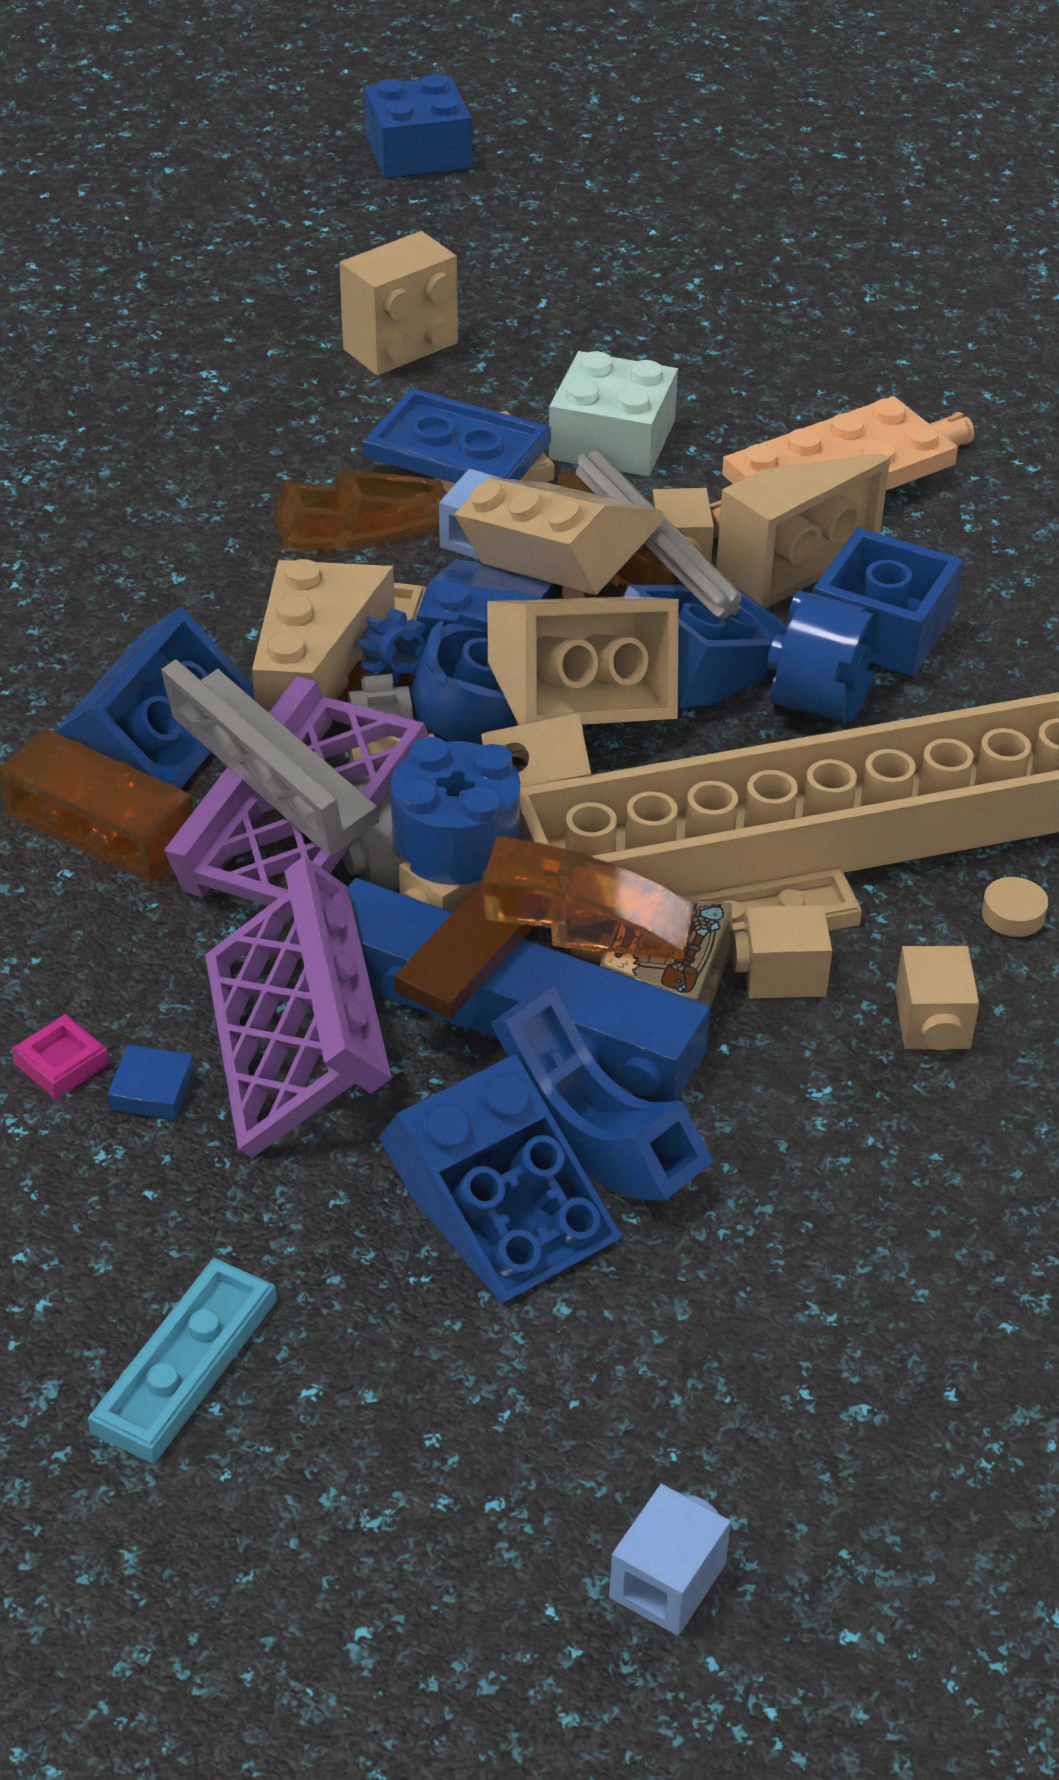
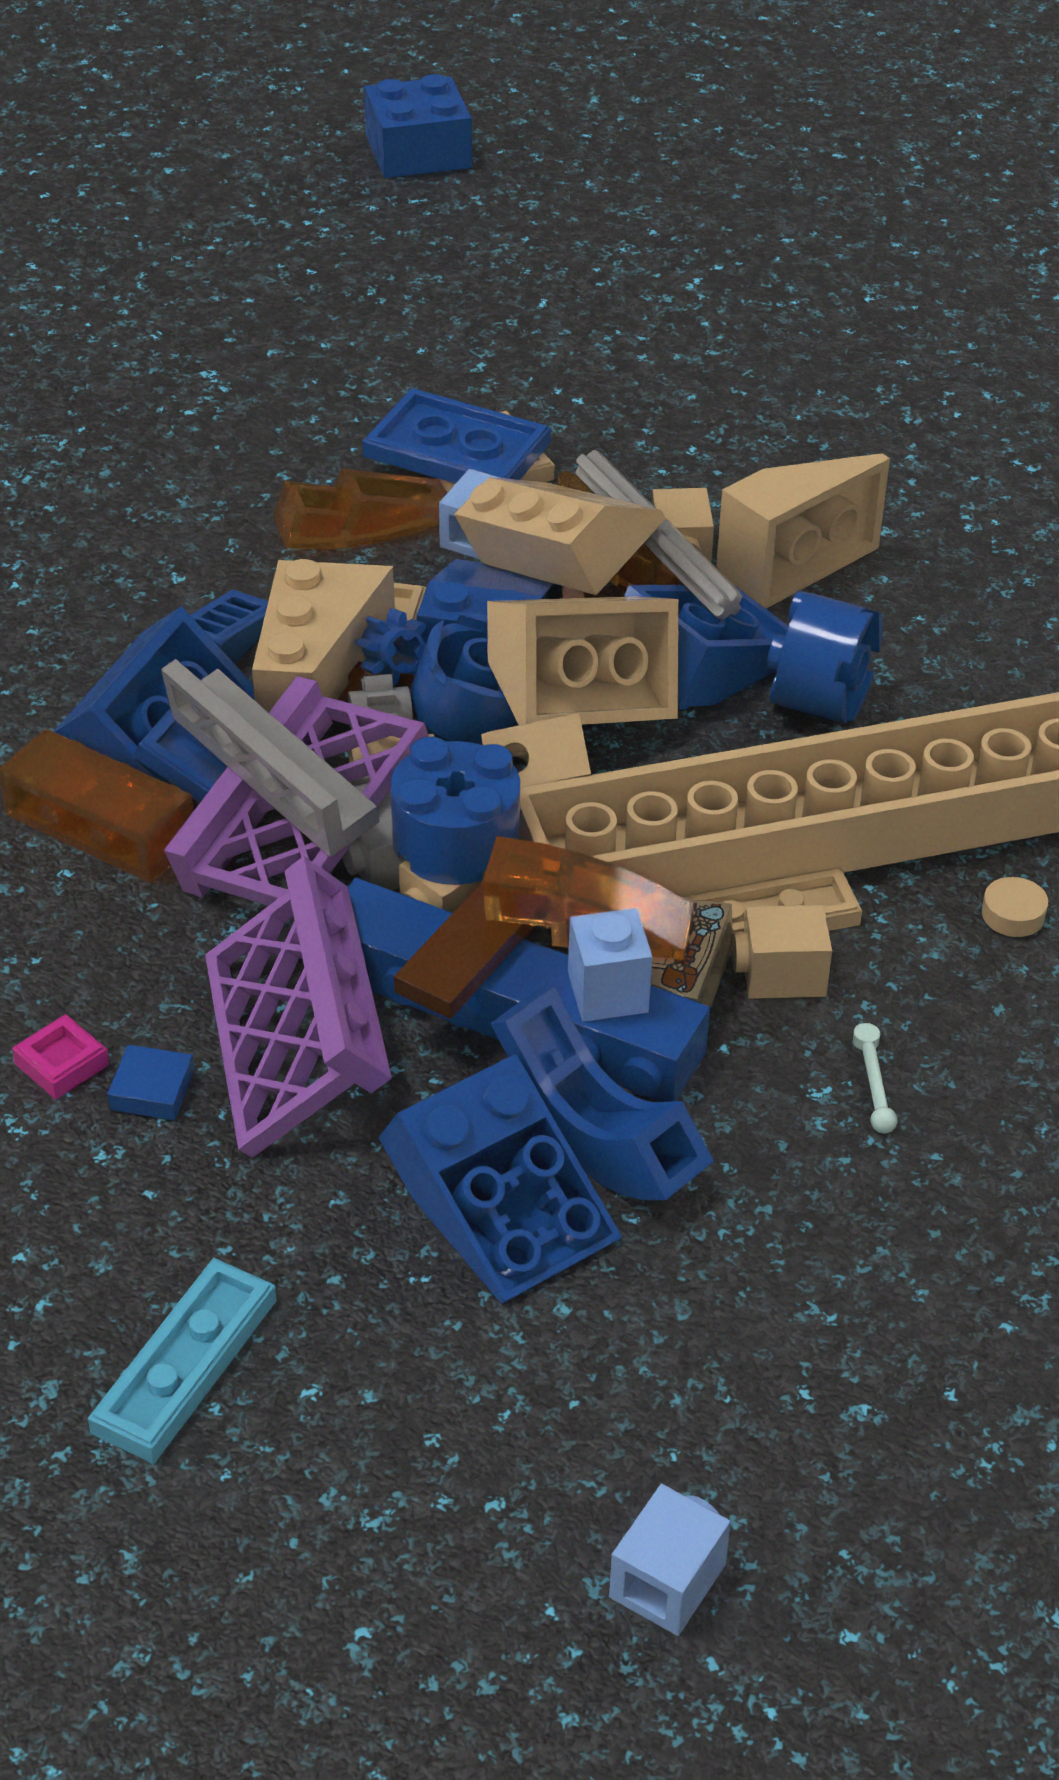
(180, 757): none -> blue tile
(233, 622): none -> blue slope
(399, 302): tan brick -> none
(609, 964): none -> light blue brick
(615, 409): light aqua brick -> none
(866, 1038): none -> light aqua hinge
(877, 428): light nougat plate -> none
(906, 584): blue brick -> none
(936, 997): tan brick -> none

